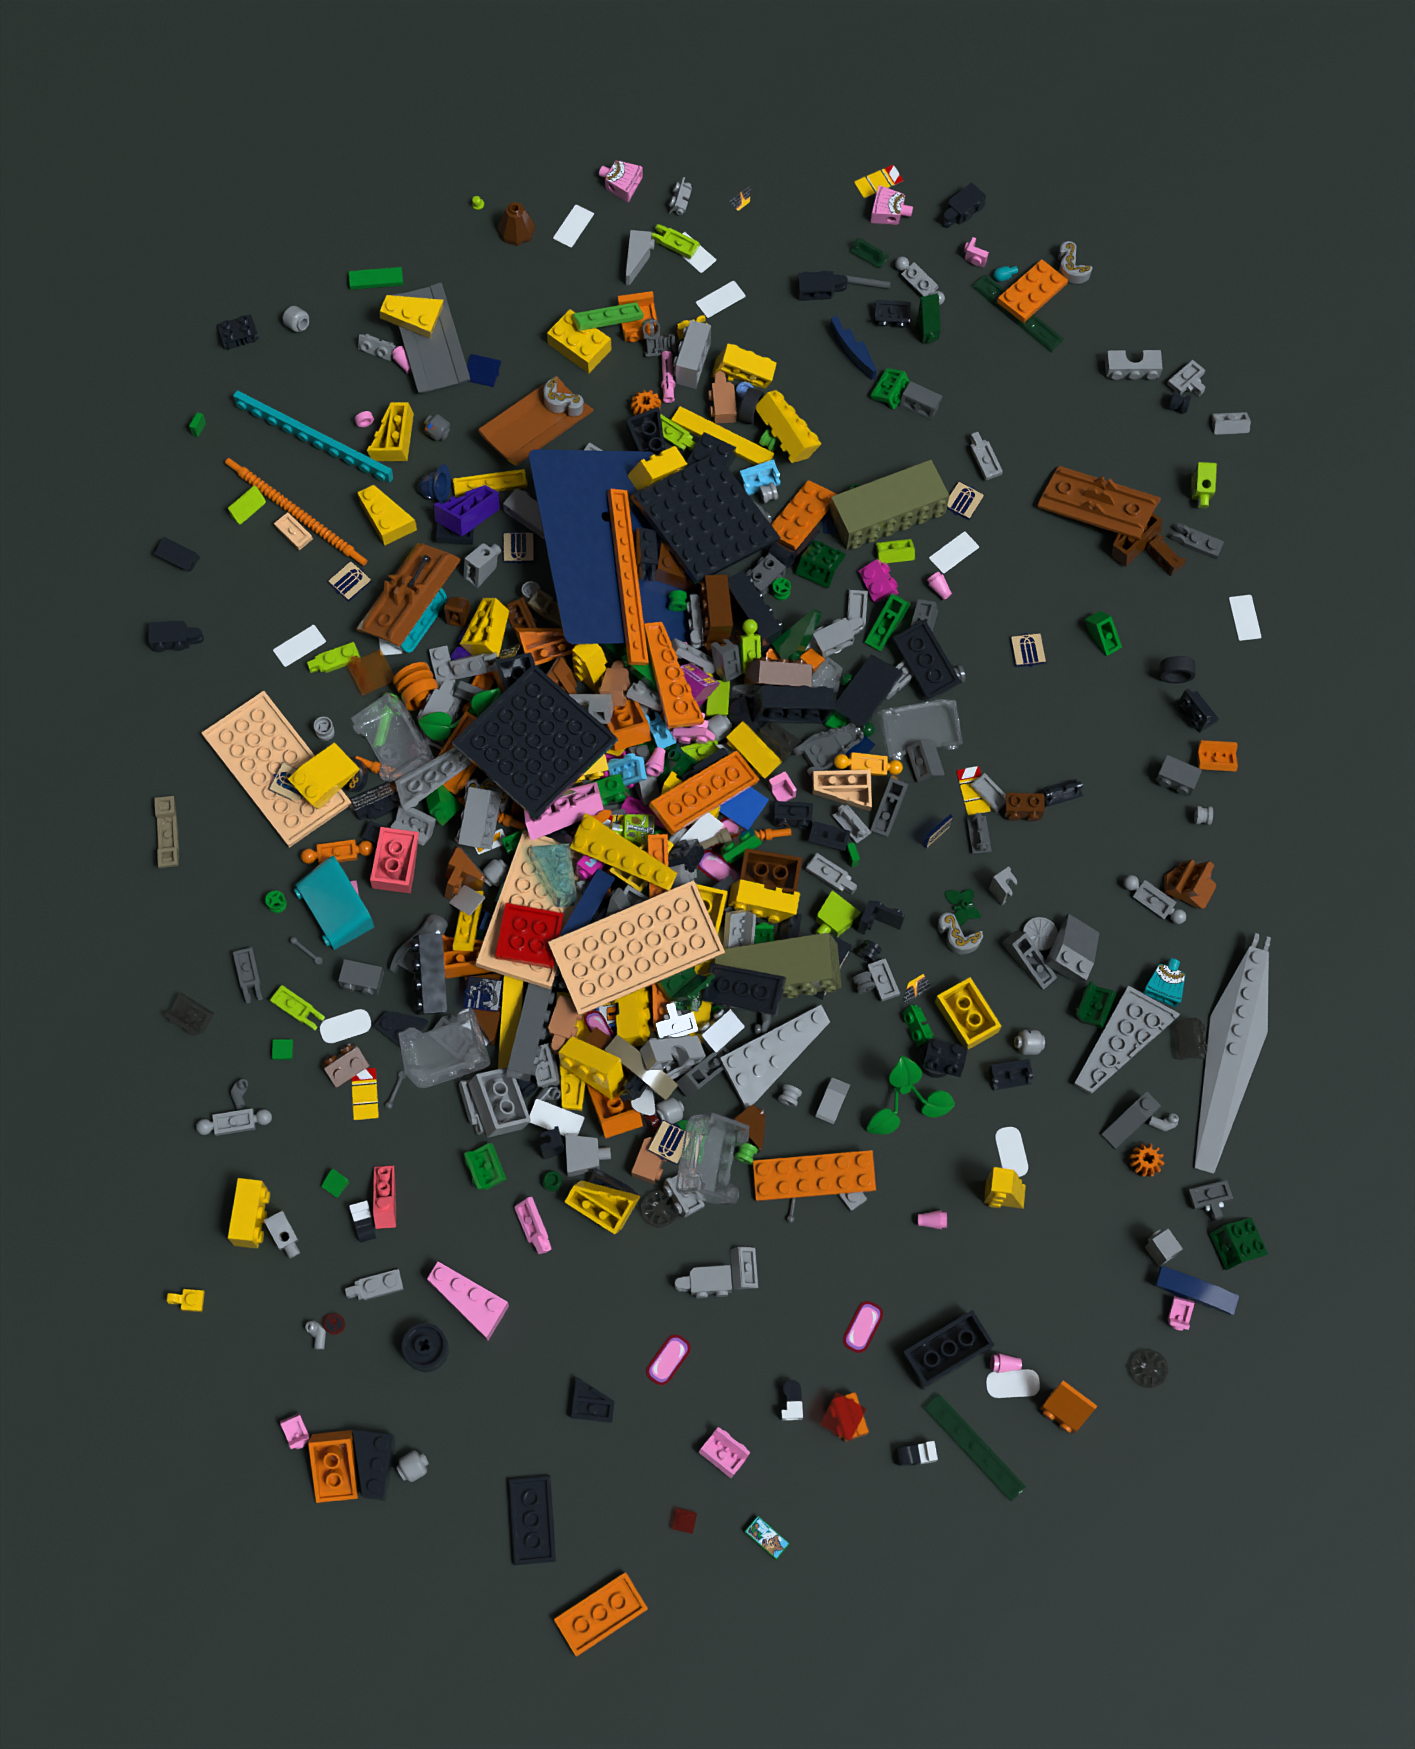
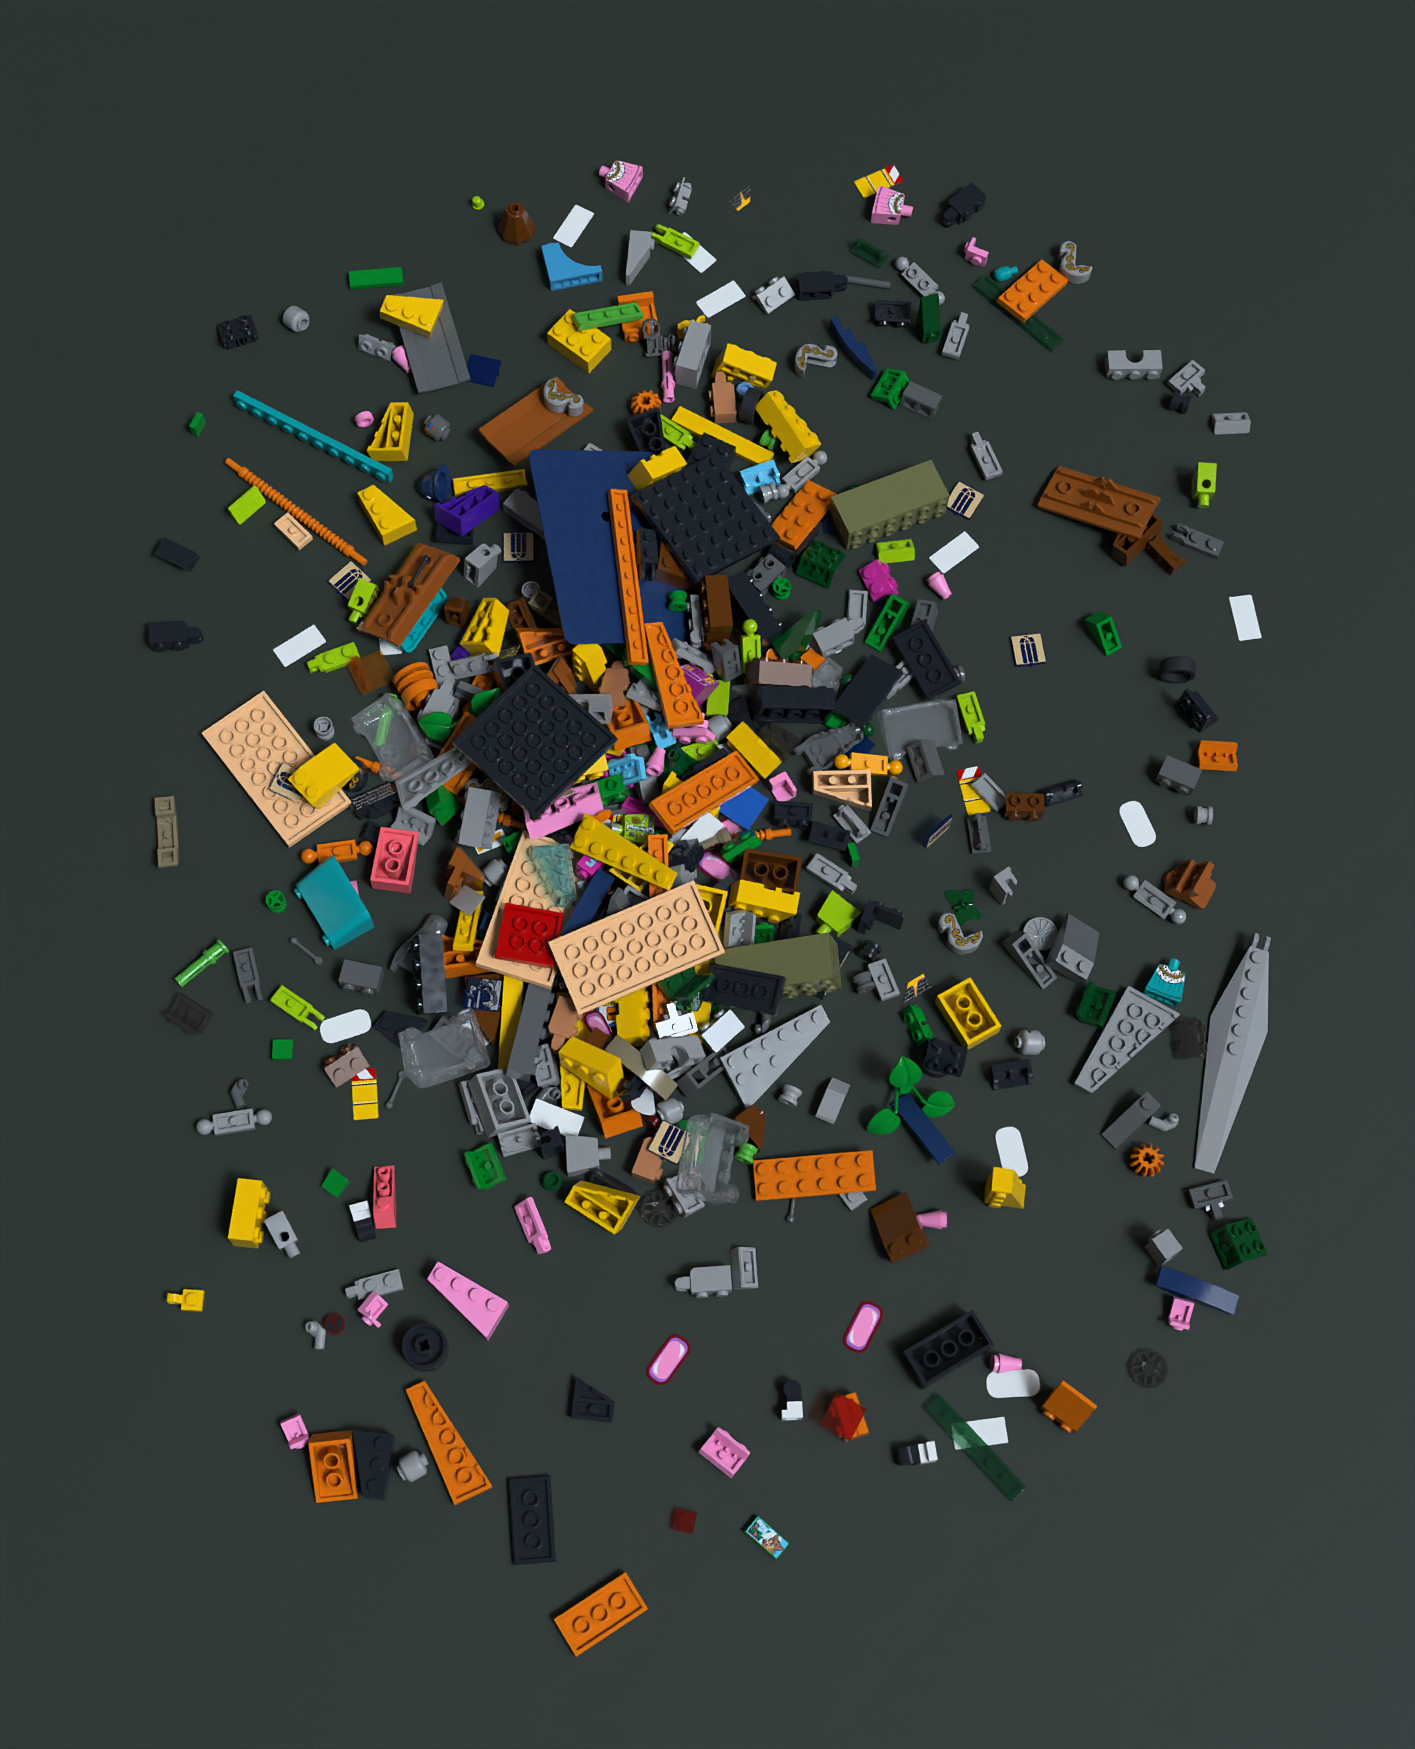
(209, 957): none -> bright green pin
(362, 600): none -> lime torso
(372, 1308): none -> bright pink bracket
(454, 1459): none -> orange wing
(519, 1140): none -> light grey hinge
(564, 272): none -> dark azure arch
(774, 294): none -> bracket
(801, 474): none -> light grey plate
(814, 355): none -> light grey animal
(900, 1228): none -> reddish brown slope
(924, 1129): none -> dark blue slope
(956, 337): none -> light grey hinge
(971, 715): none -> lime hinge
(990, 1430): none -> white sticker
(1137, 823): none -> white sticker

